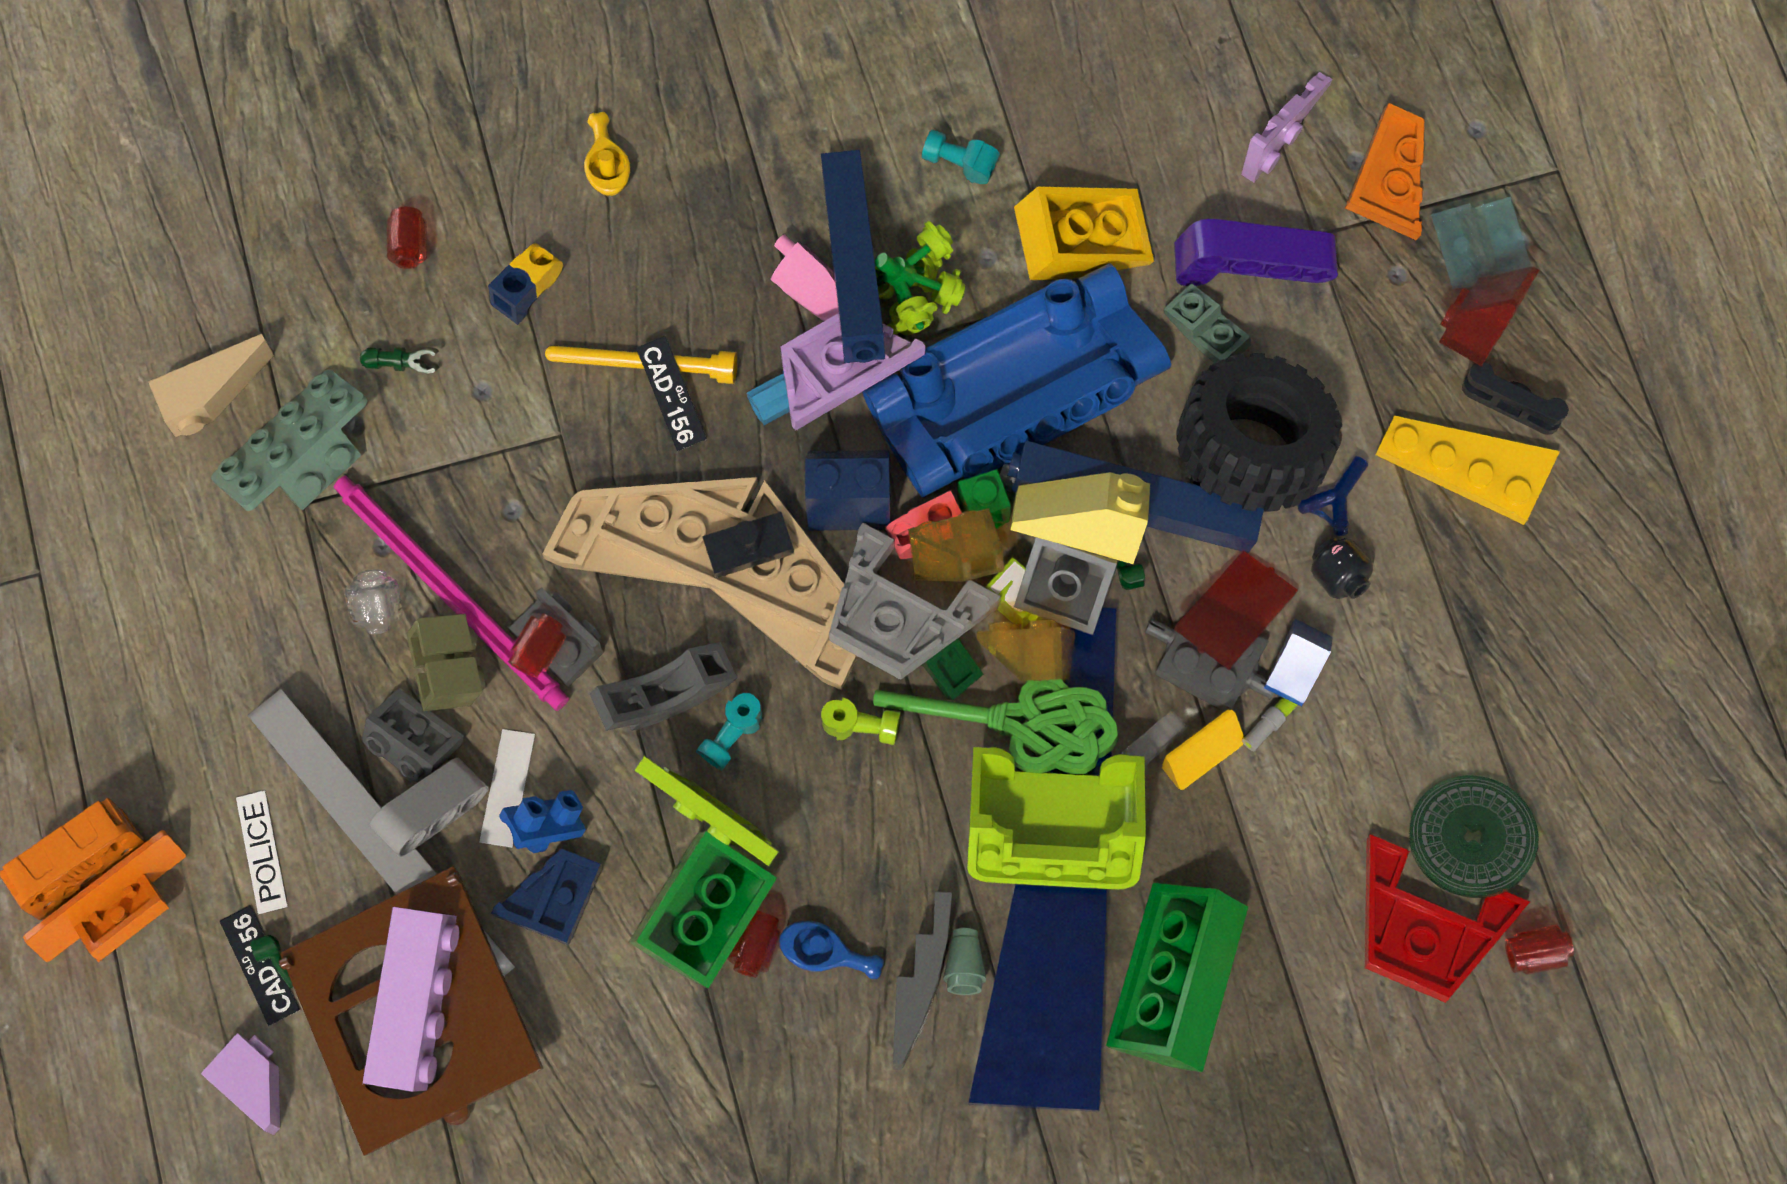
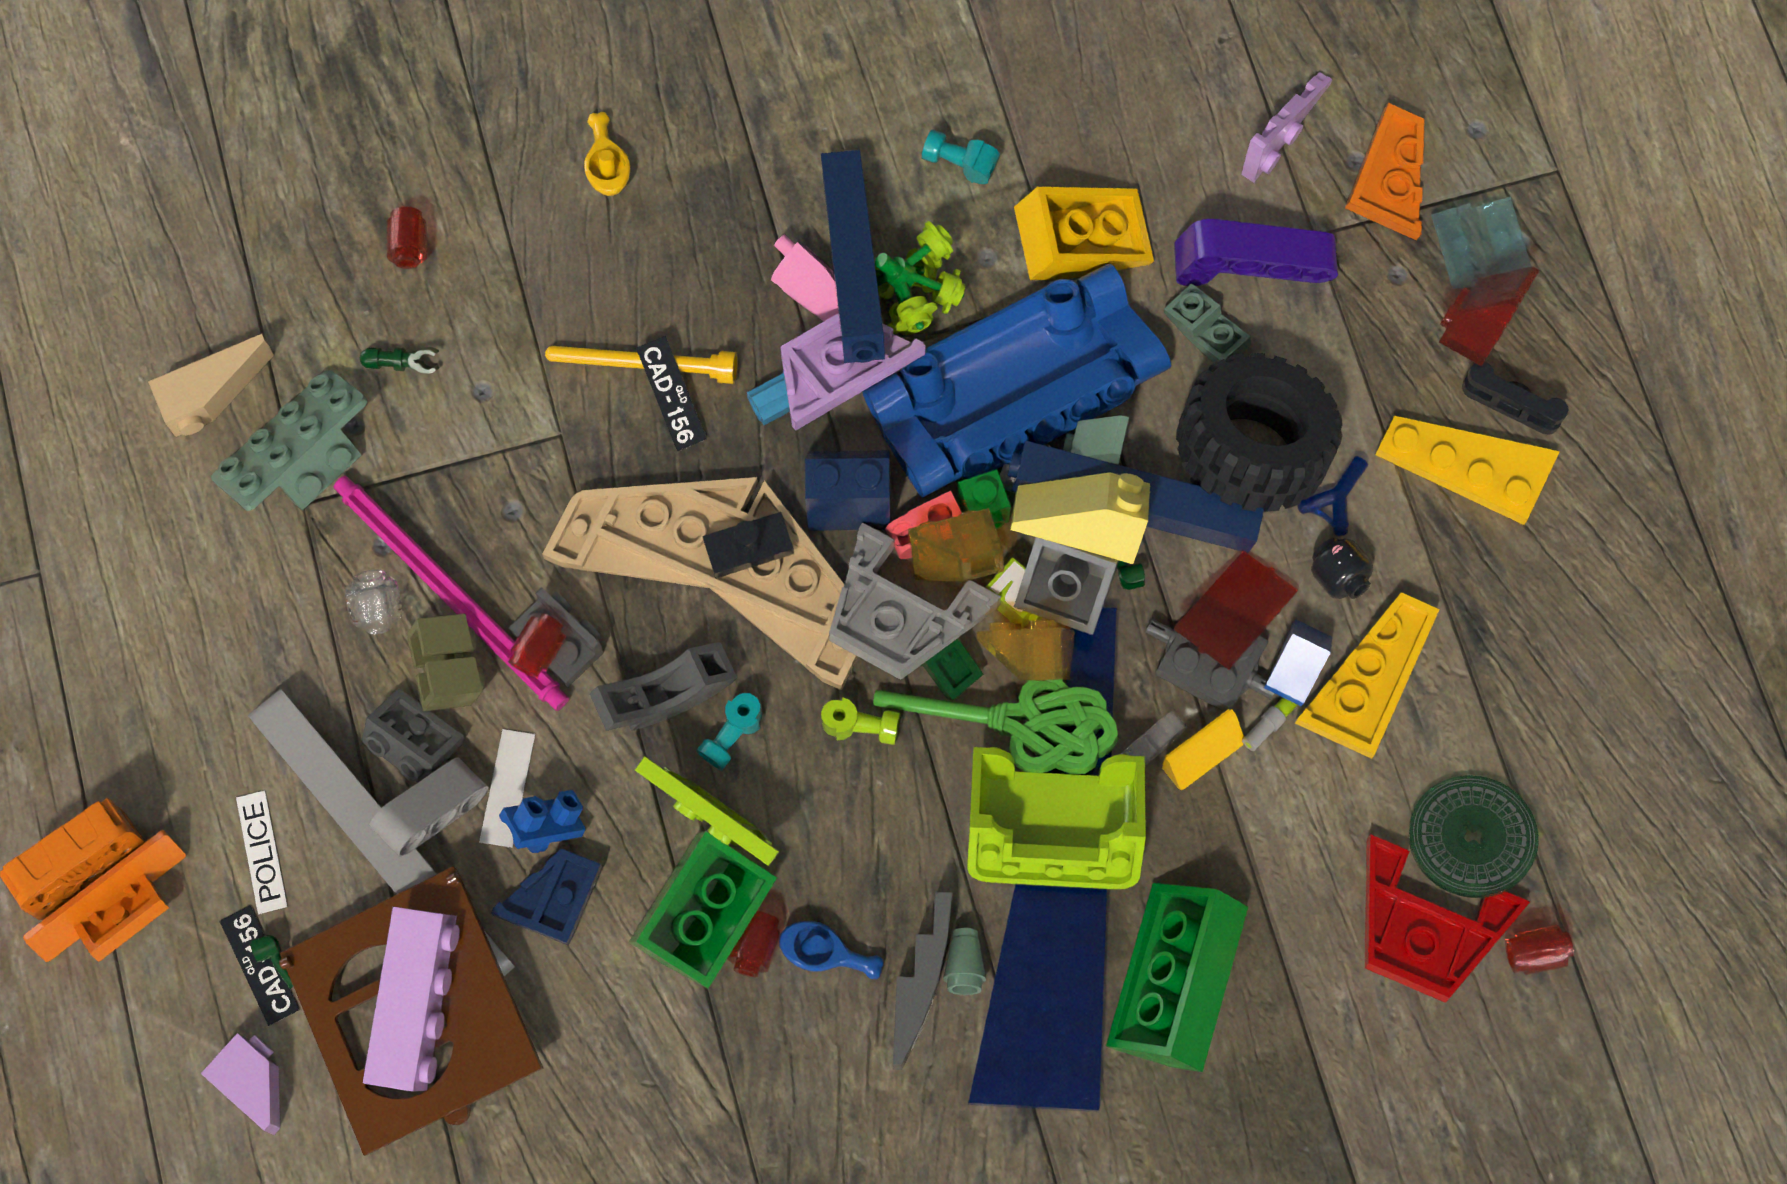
(524, 282): leg -> none
(1098, 438): none -> sand green slope
(1368, 685): none -> yellow wing

